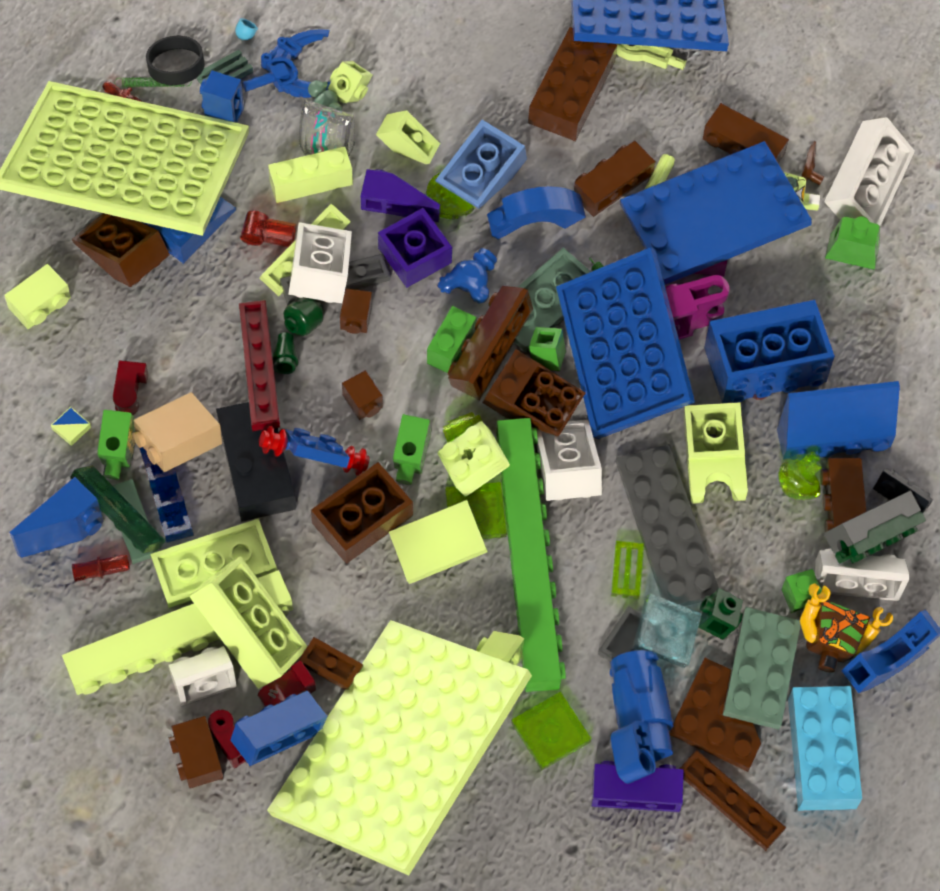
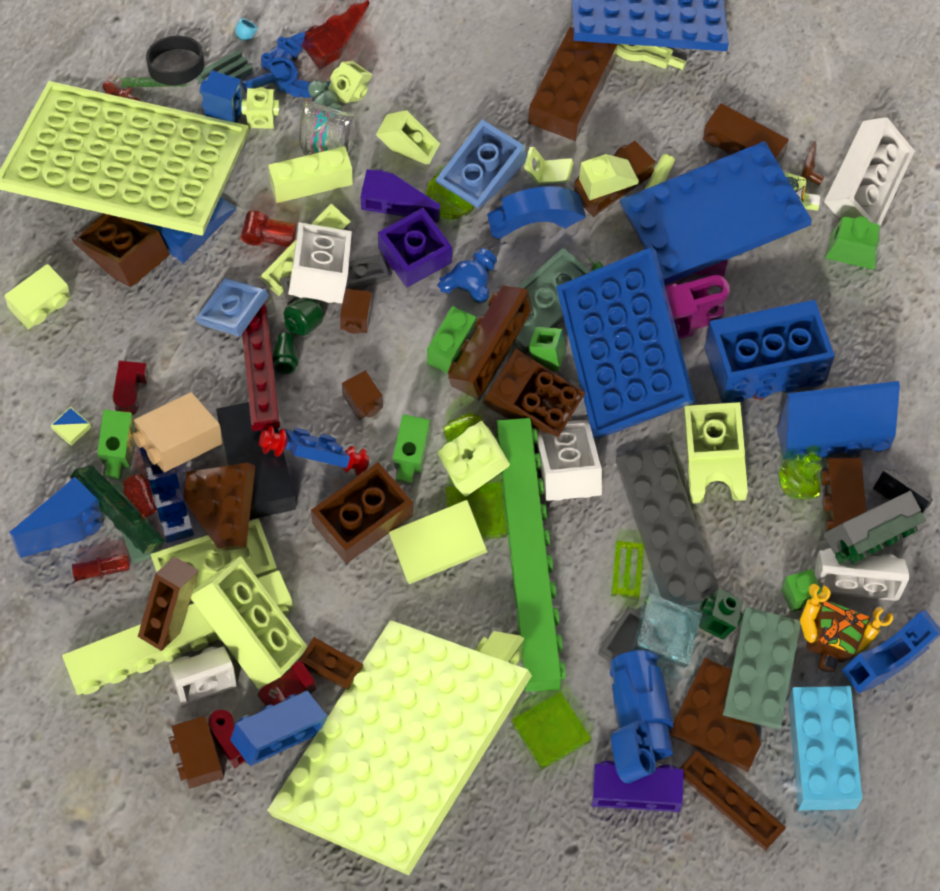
(139, 493): none -> clear red cone
(168, 603): none -> reddish brown brick
(222, 502): none -> reddish brown plate
(232, 307): none -> medium blue tile
(260, 108): none -> yellowish green brick
(329, 40): none -> clear red slope
(548, 171): none -> yellowish green bracket
(606, 175): none -> yellowish green slope

